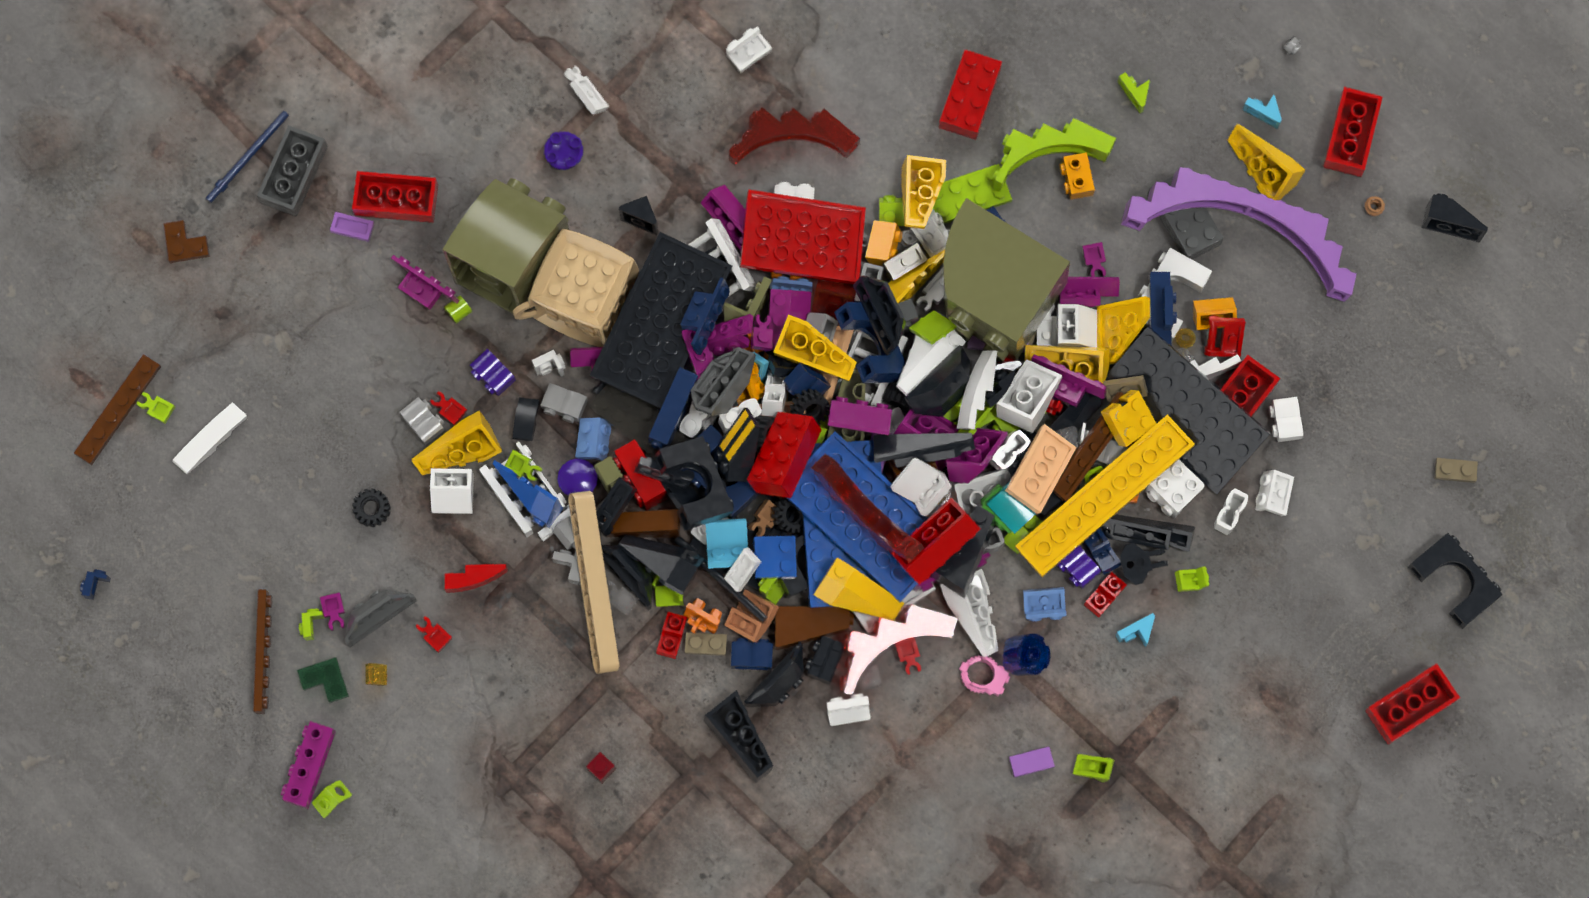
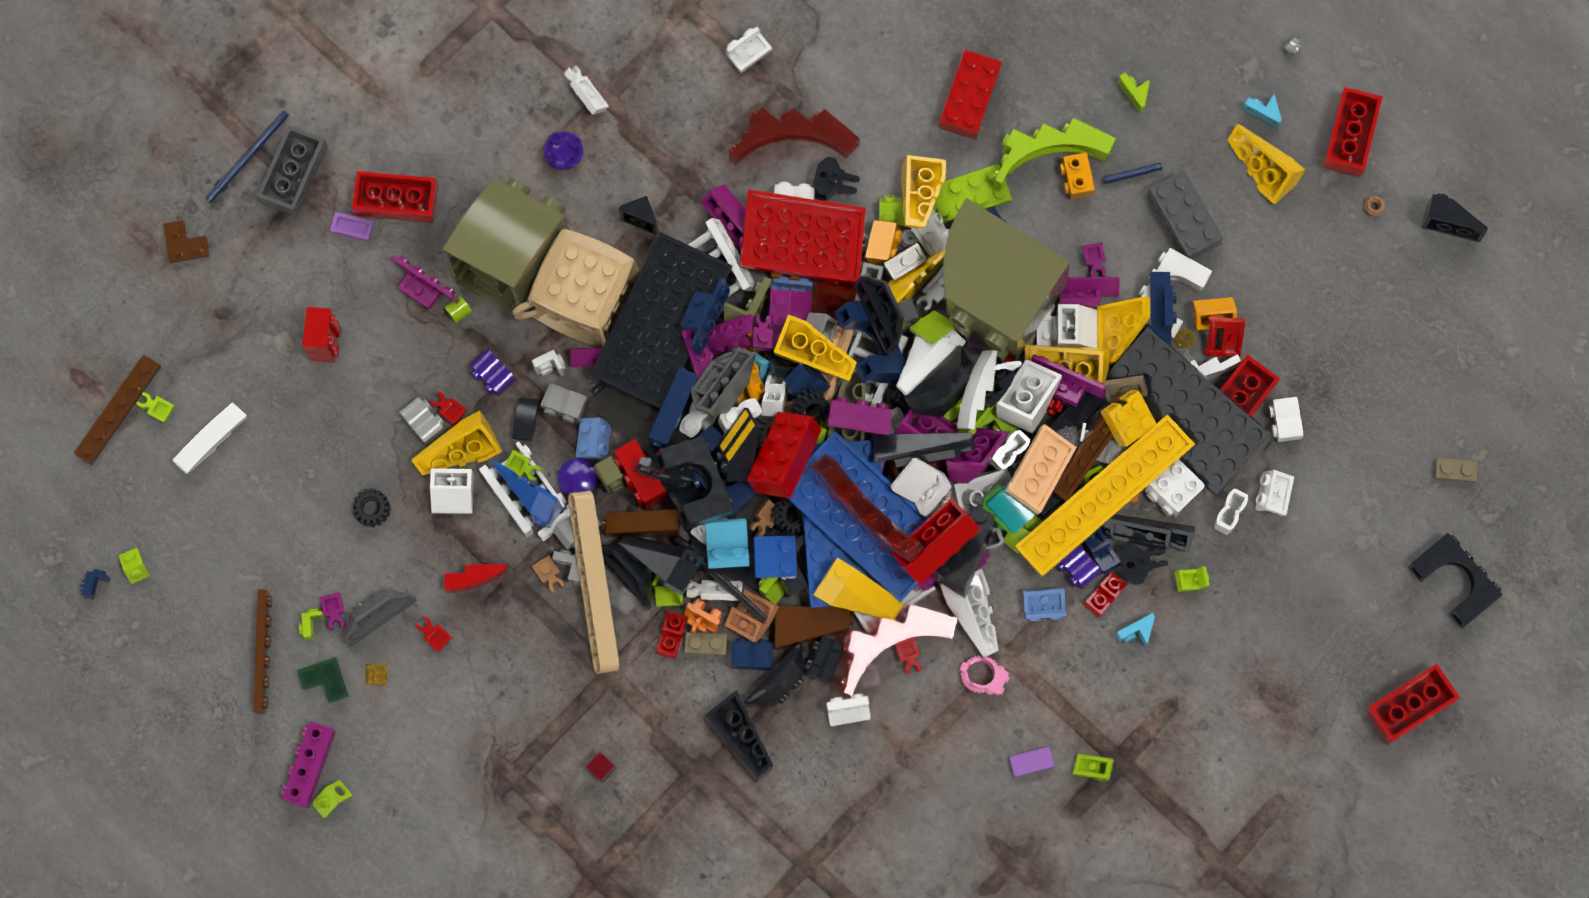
(133, 565): none -> lime bracket
(321, 334): none -> red brick
(547, 572): none -> medium nougat plate
(614, 505): black plate -> none
(712, 590): none -> white plate
(742, 569): white plate -> none
(833, 179): none -> black hinge
(1026, 654): clear blue brick -> none
(1132, 173): none -> dark blue bar
(1299, 226): medium lavender arch -> none

